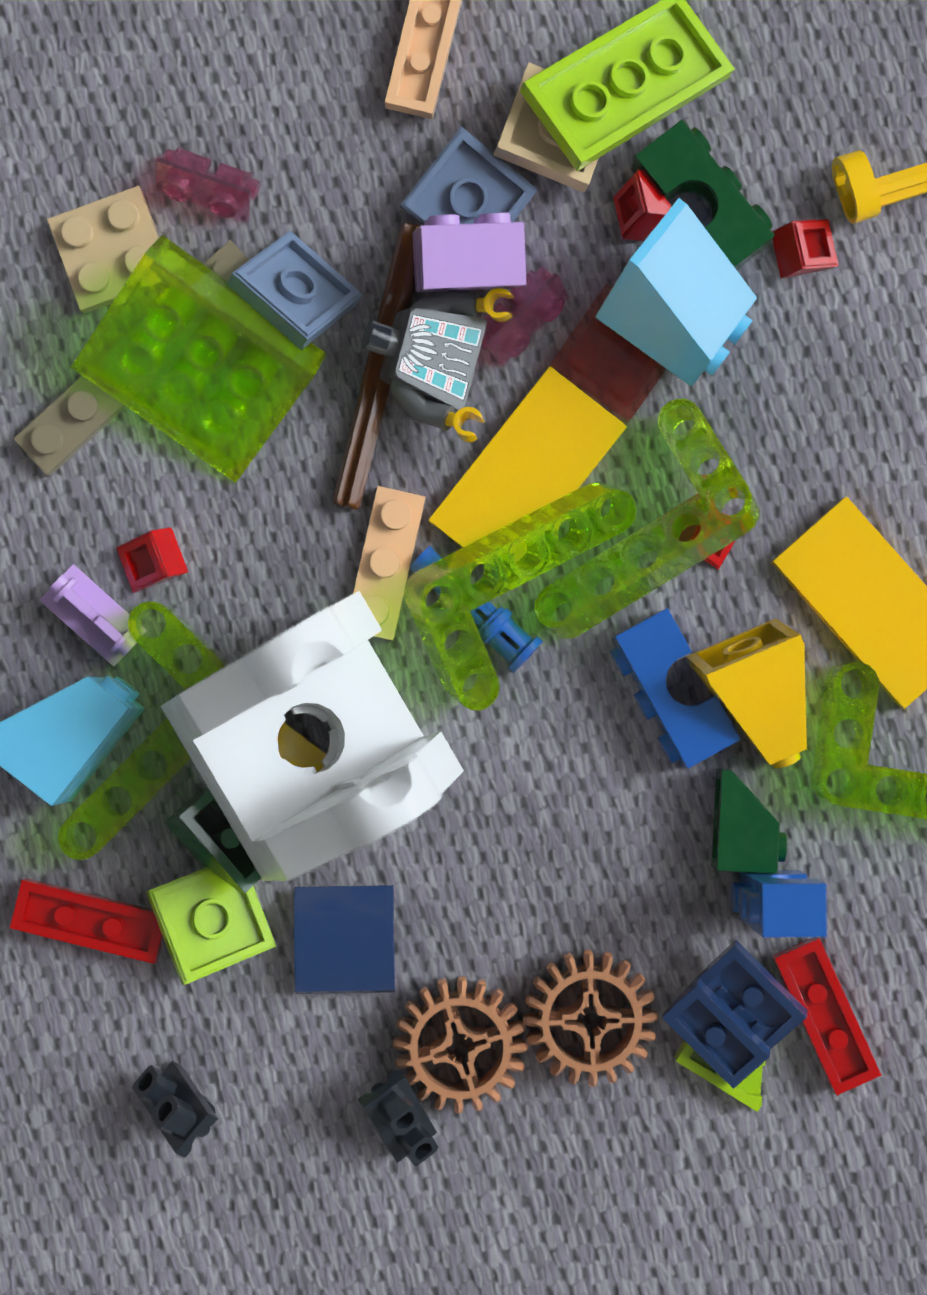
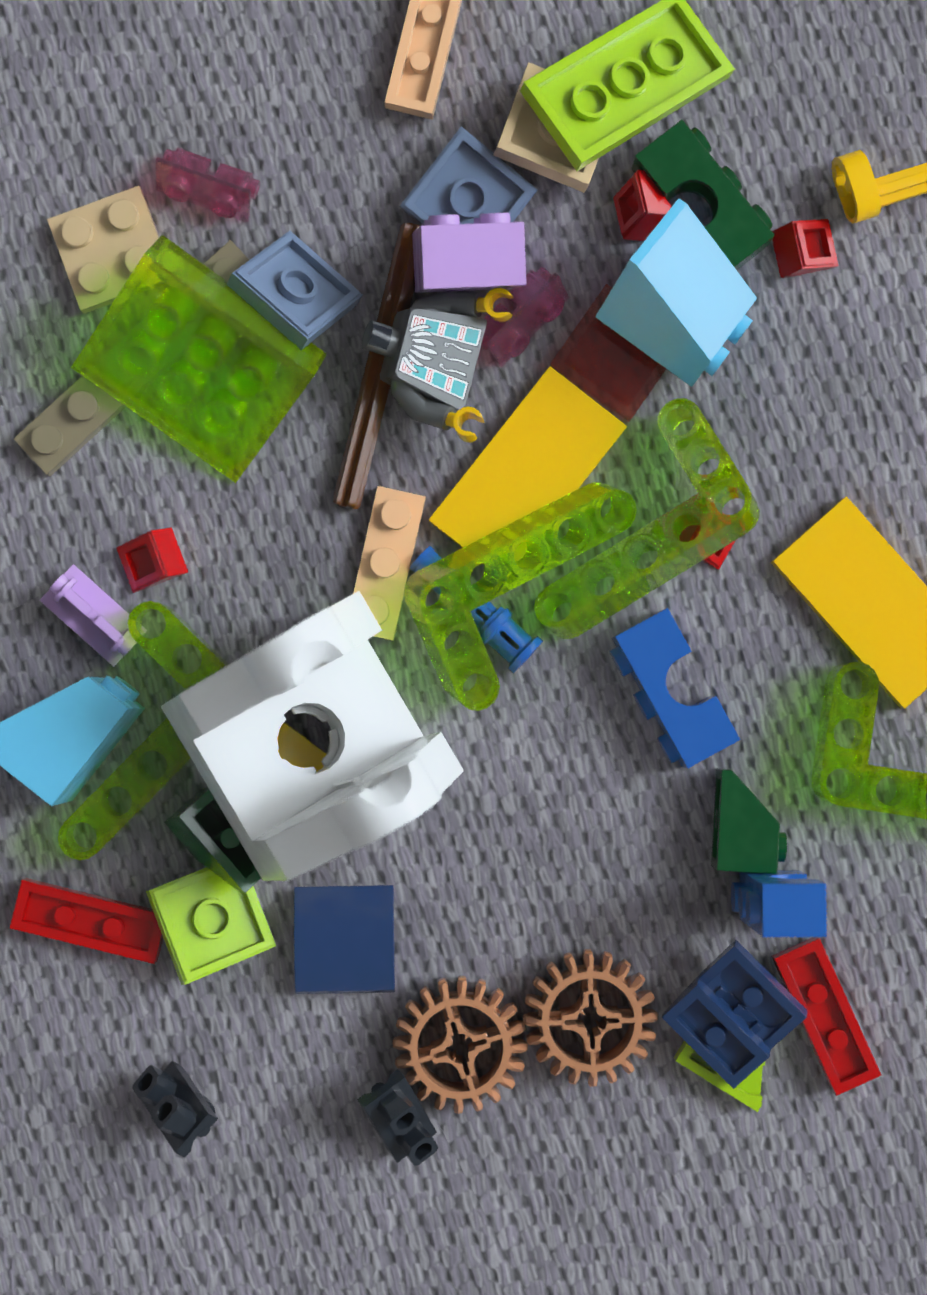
(761, 687): yellow slope -> none

